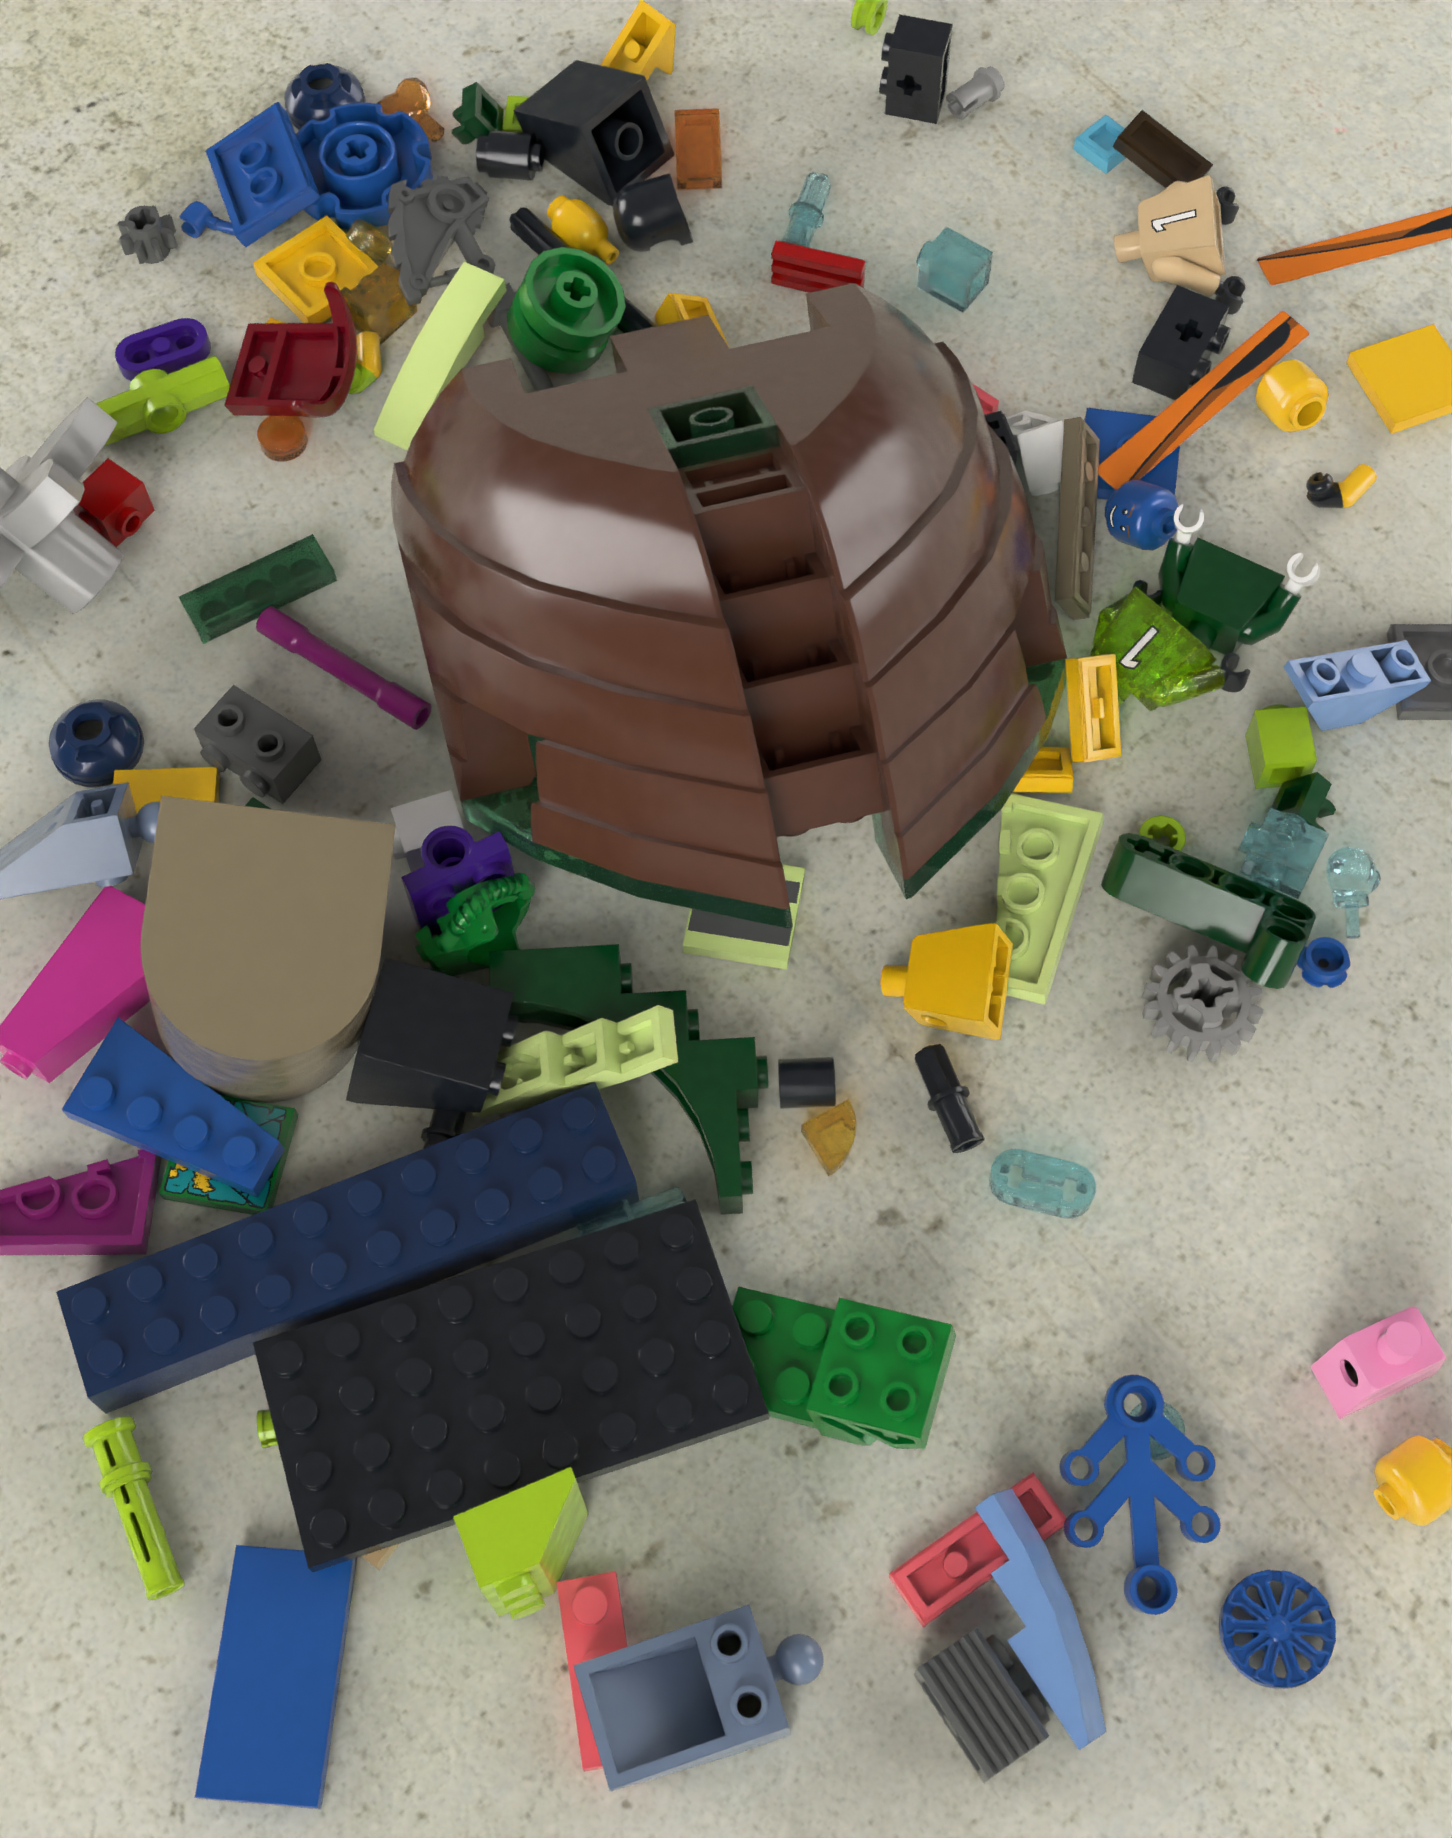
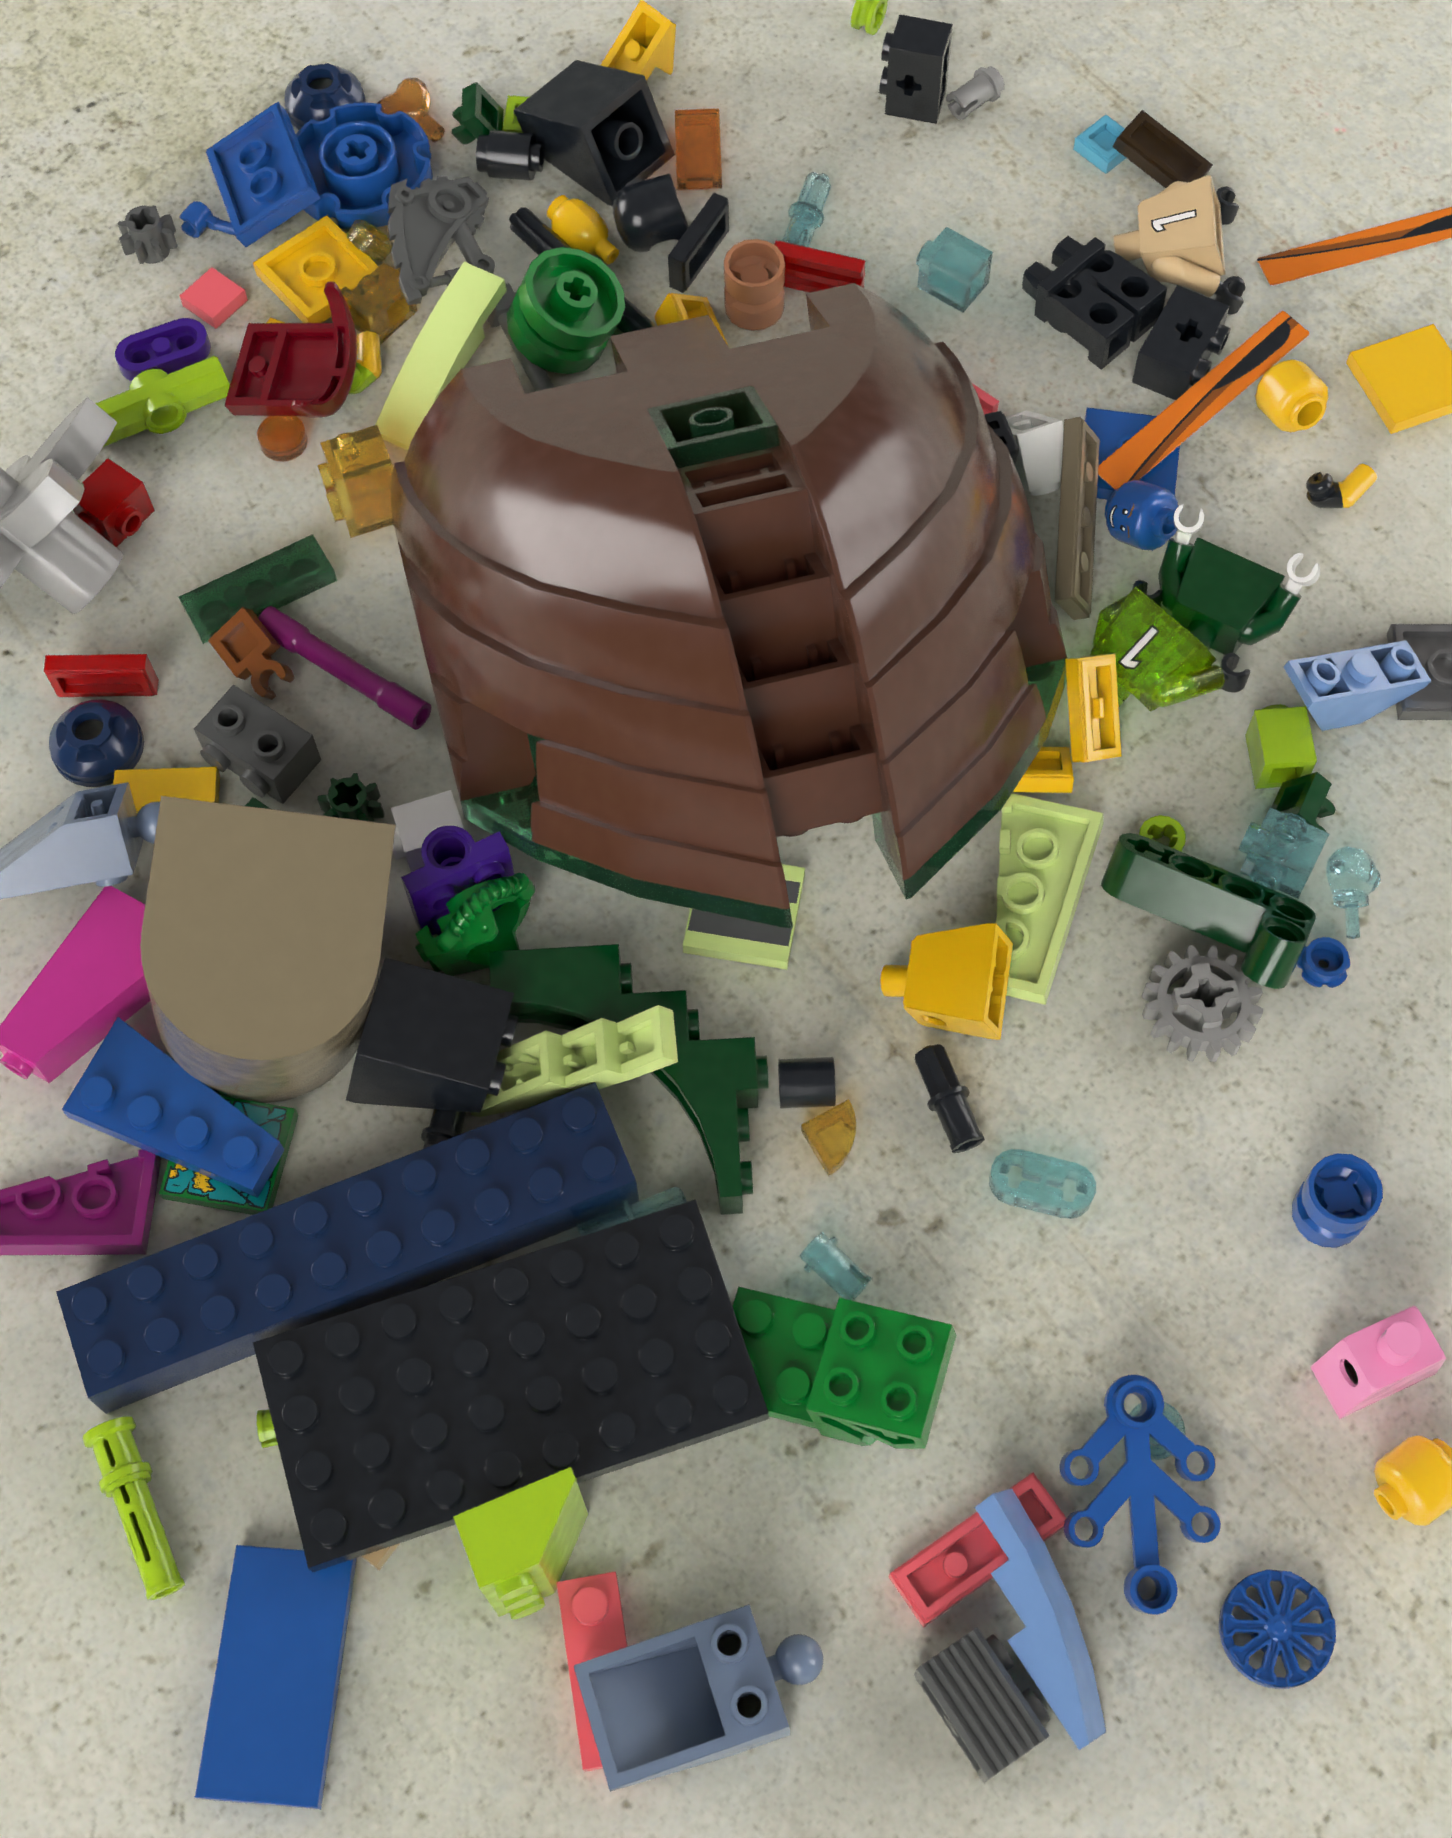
(101, 675): none -> red tile
(213, 297): none -> coral tile
(247, 651): none -> dark orange plate
(353, 793): none -> dark green gear
(358, 480): none -> clear yellow brick
(698, 243): none -> black tile
(754, 284): none -> nougat wheel
(834, 1267): none -> clear light blue pin
(1095, 297): none -> black hips
(1337, 1200): none -> blue wheel

